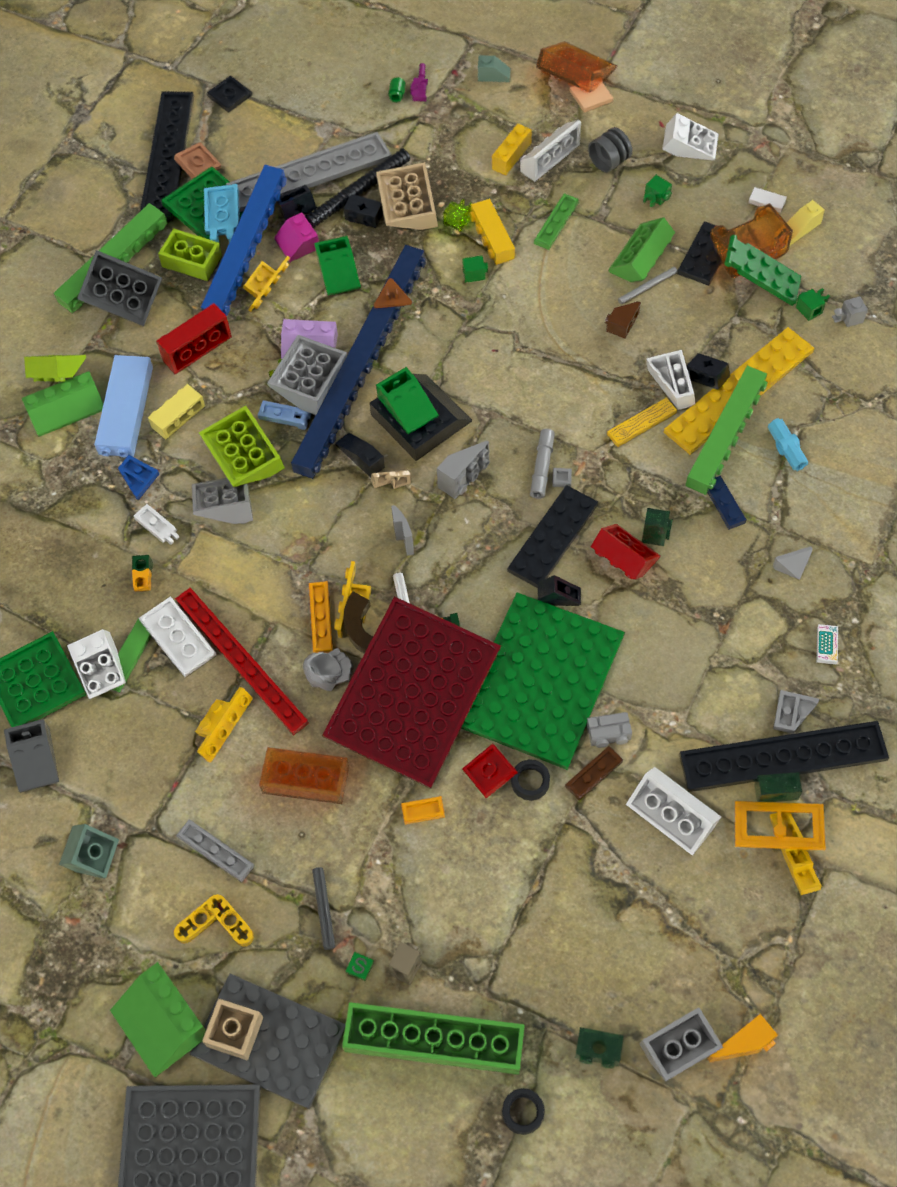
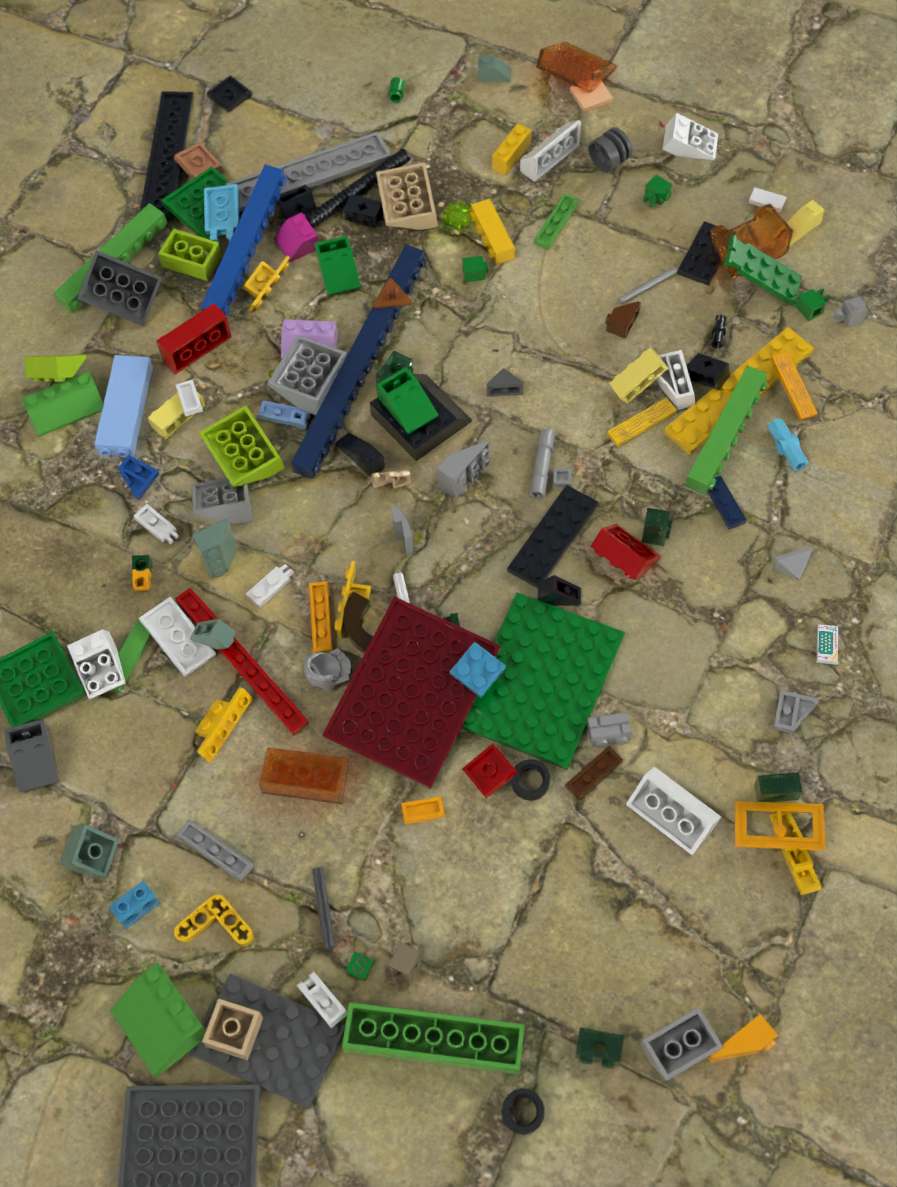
(134, 904): none -> dark azure brick
(189, 398): none -> white tile
(213, 634): none -> sand green slope
(216, 547): none -> sand green slope
(270, 585): none -> white hinge
(322, 1000): none -> white plate
(392, 365): none -> clear green brick
(418, 85): magenta piece -> none
(477, 669): none -> dark azure plate
(504, 385): none -> dark grey slope
(638, 375): none -> light yellow brick
(642, 250): bright green slope -> none
(718, 331): none -> black pin
(788, 753): black plate -> none
(793, 386): none -> light orange tile

